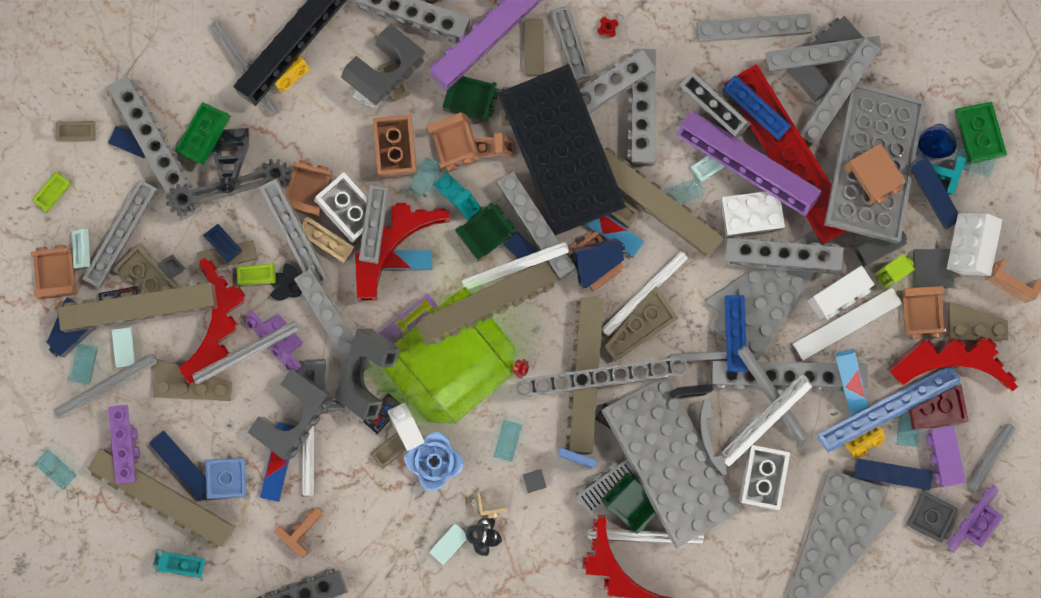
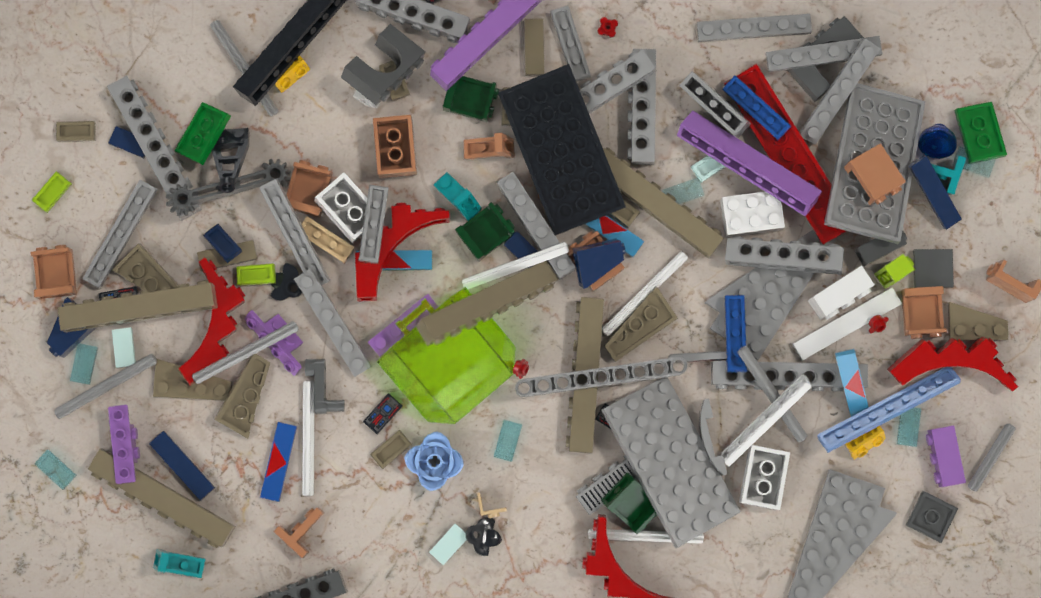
(80, 249): light aqua tile -> none
(171, 266): dark grey tile -> none
(225, 478): medium blue tile -> none
(240, 404): none -> dark tan wing
(313, 401): dark grey arch -> none
(351, 388): dark grey arch -> none
(405, 426): white slope -> none
(425, 177): clear light blue tile -> none
(454, 142): nougat panel -> none
(534, 481): dark grey tile -> none
(577, 458): medium blue tile -> none
(691, 391): black tile -> none
(877, 323): none -> red plate
(892, 474): dark blue tile -> none
(942, 410): dark red wing -> none
(974, 244): white brick -> none
(979, 524): medium lavender bracket -> none

